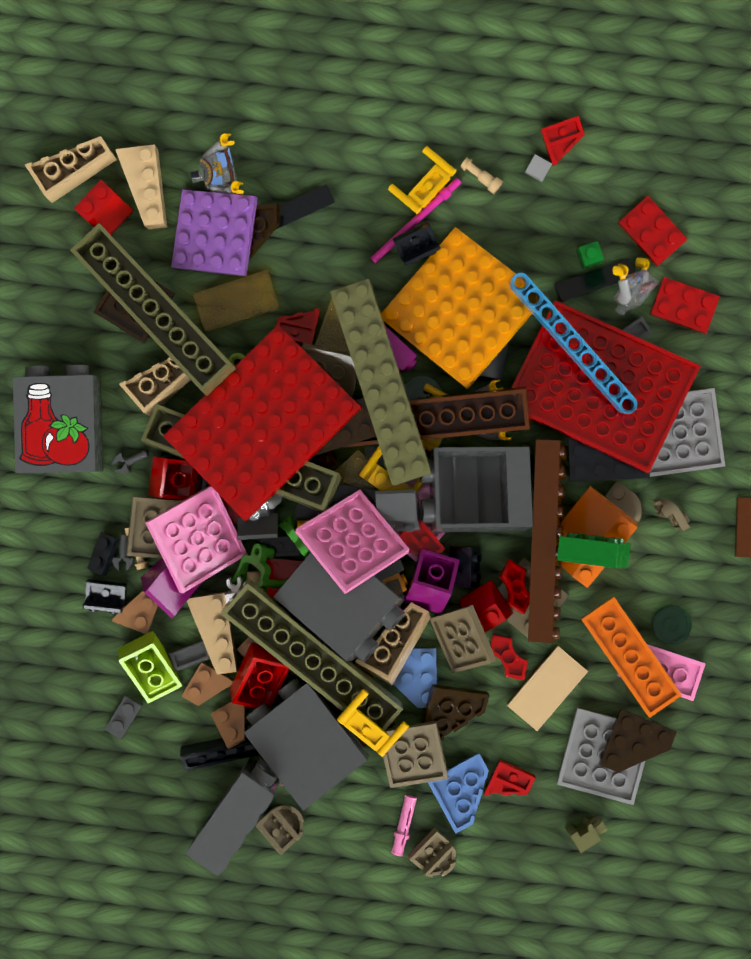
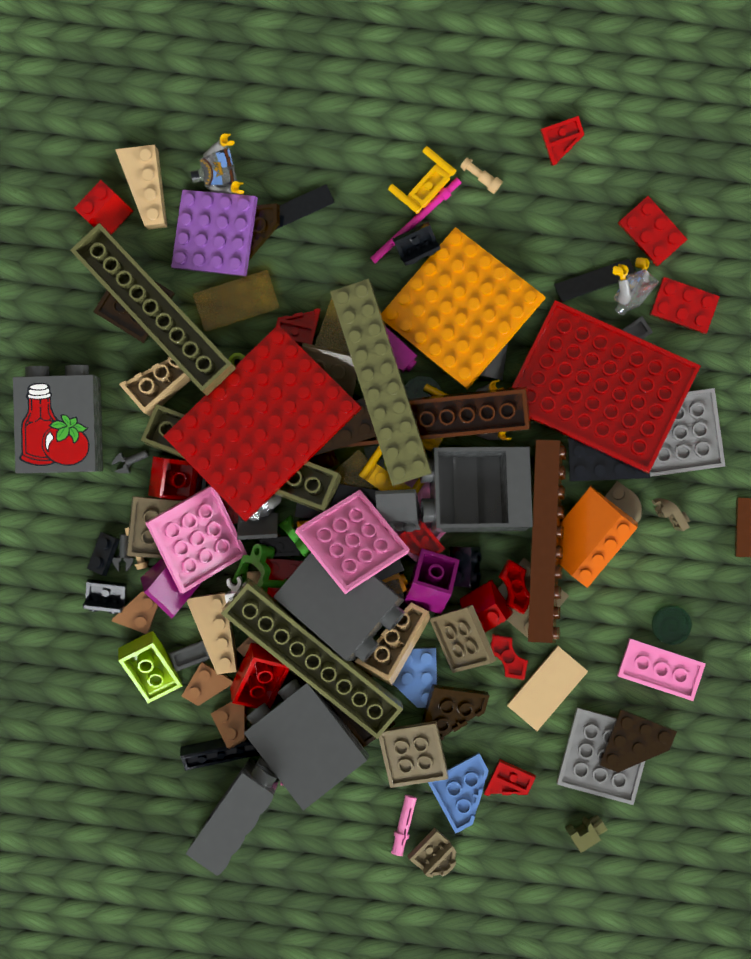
(70, 167): tan wedge -> none
(123, 717): dark grey plate -> none
(281, 827): dark tan slope -> none
(368, 730): yellow plate -> none
(538, 168): light grey tile -> none
(582, 347): dark azure beam -> none
(589, 255): green brick -> none
(594, 550): green brick -> none
(631, 657): orange plate -> none

